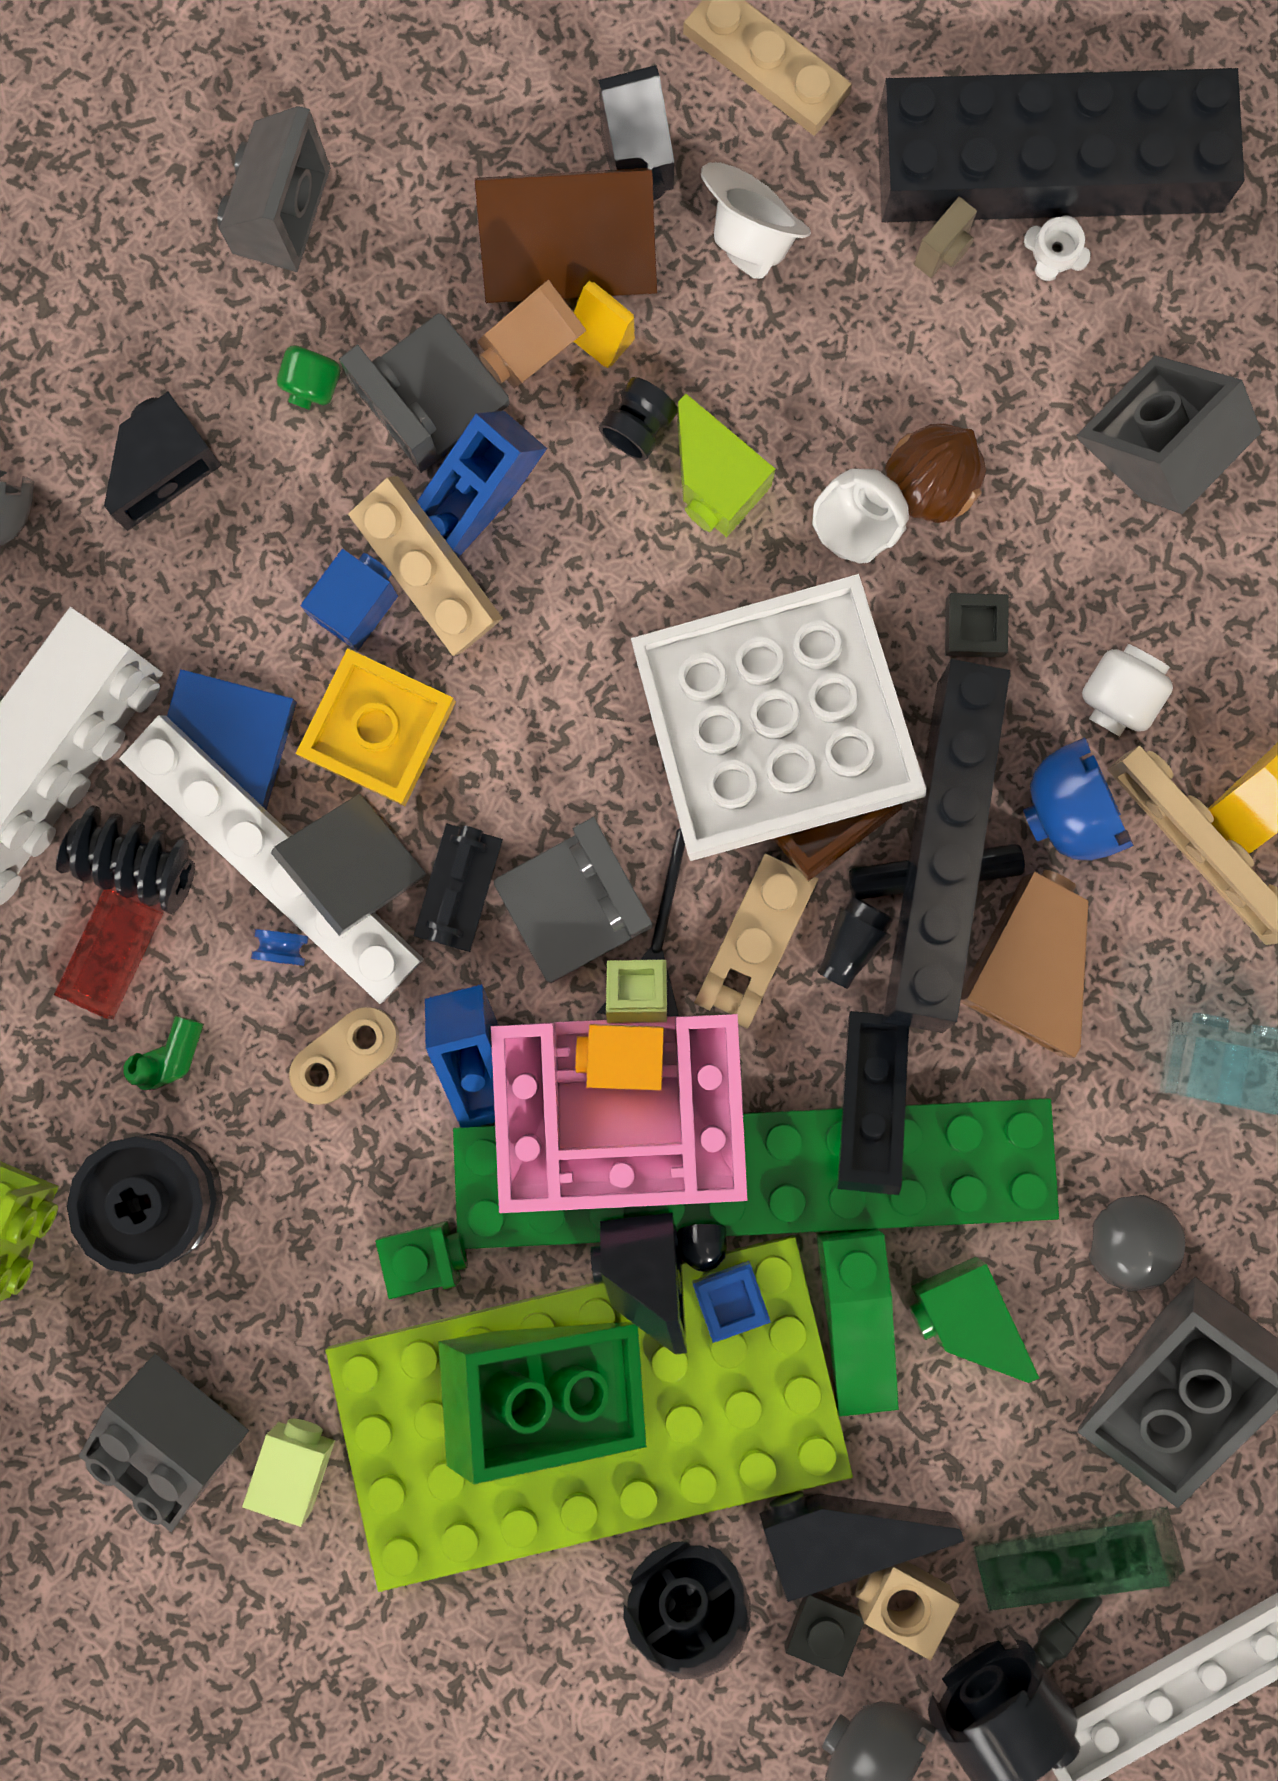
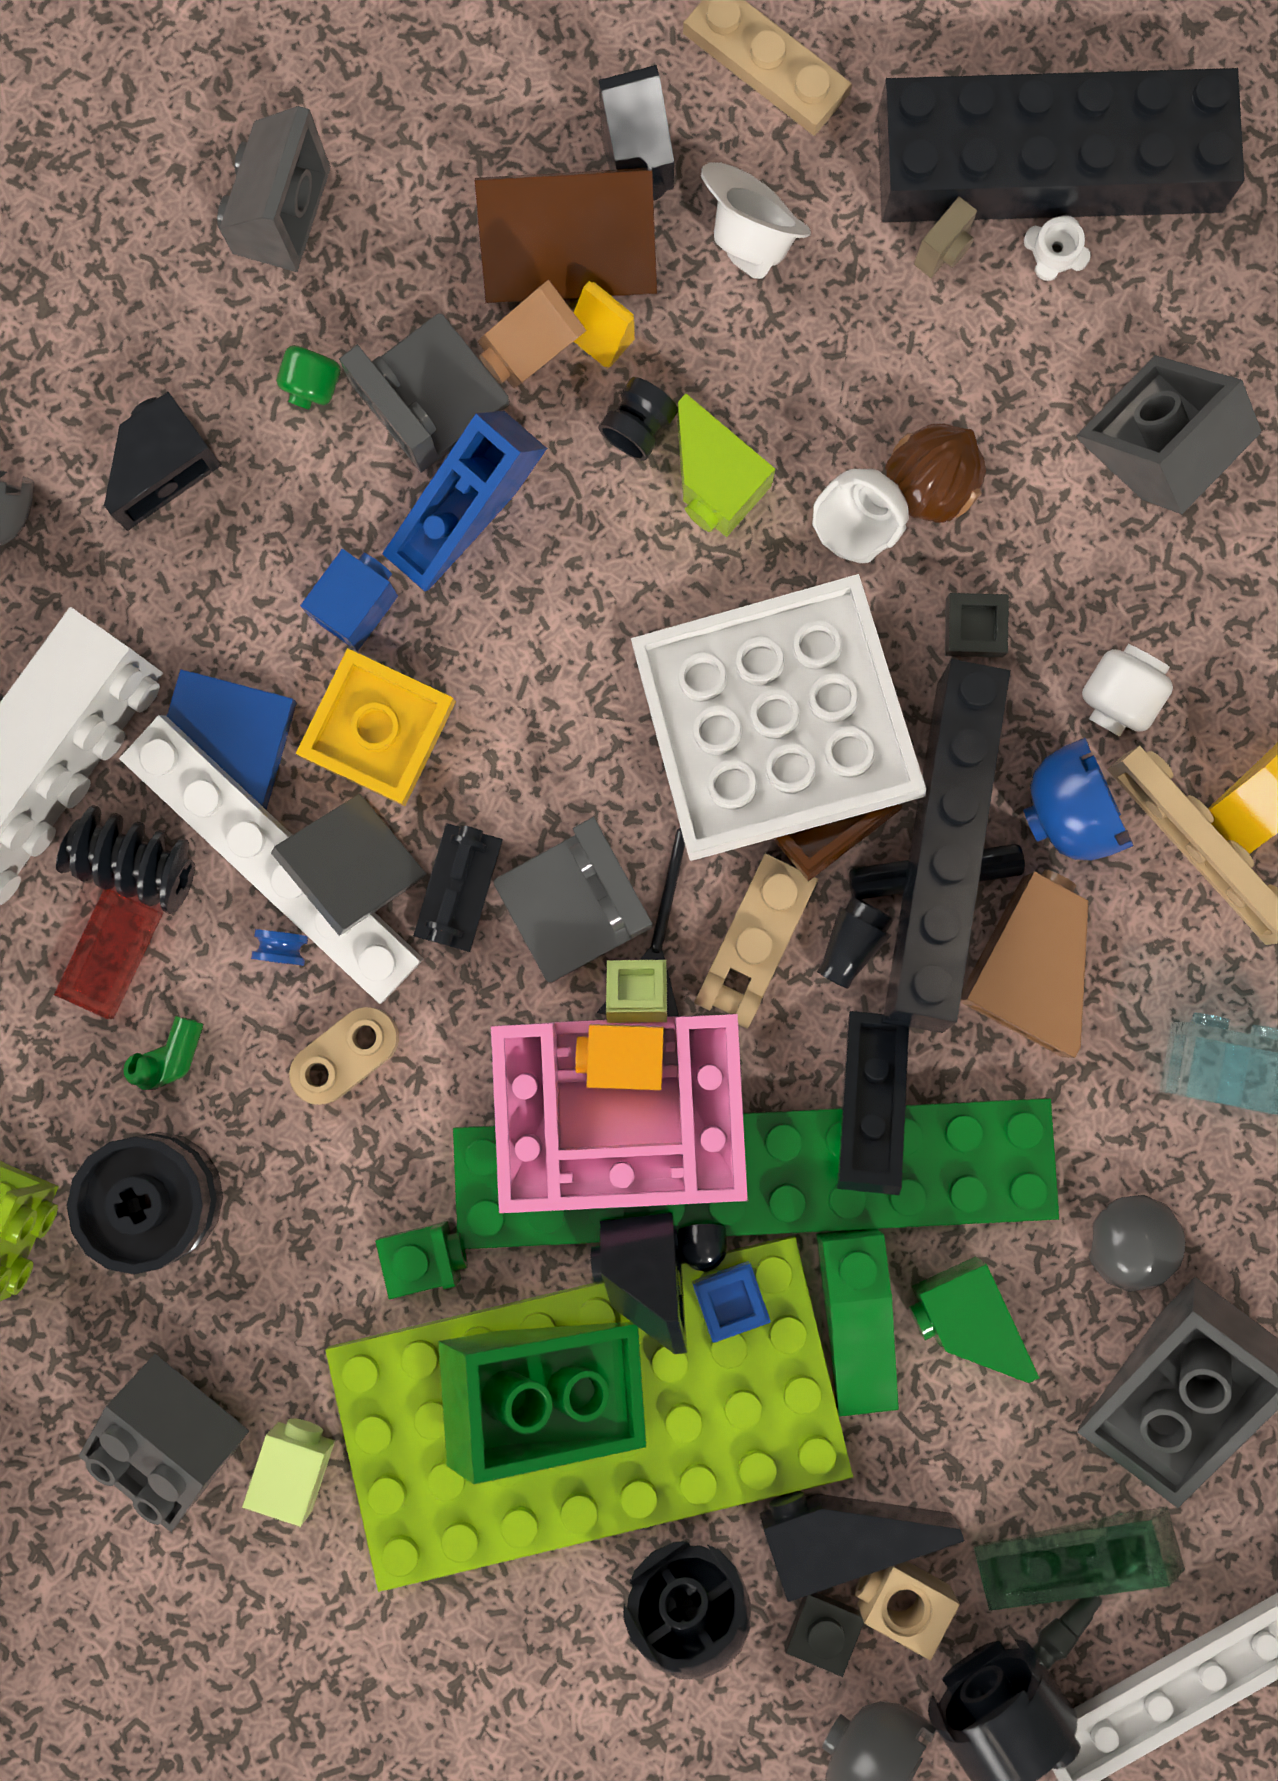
(425, 565): tan plate -> none
(461, 1052): blue slope -> none

